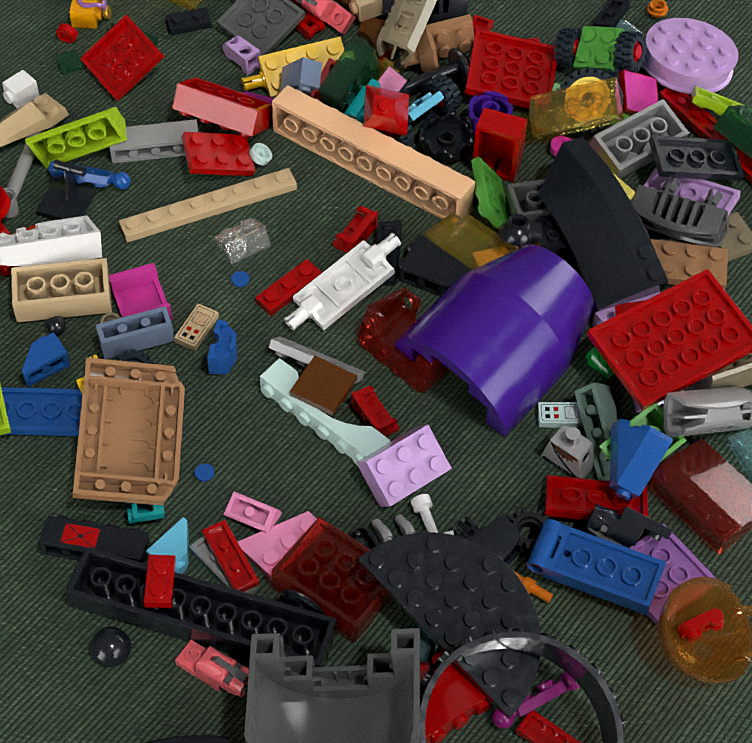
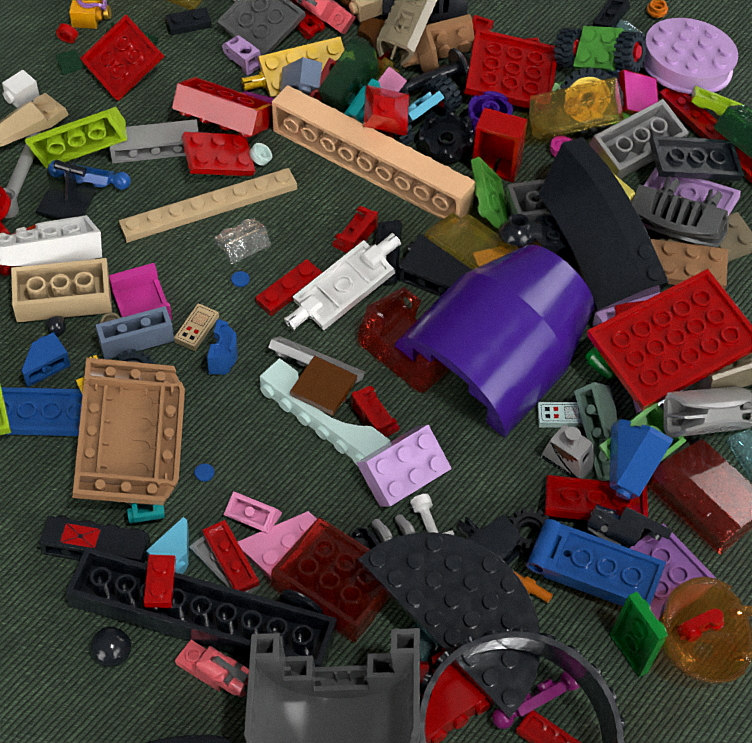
(638, 634): none -> green plate

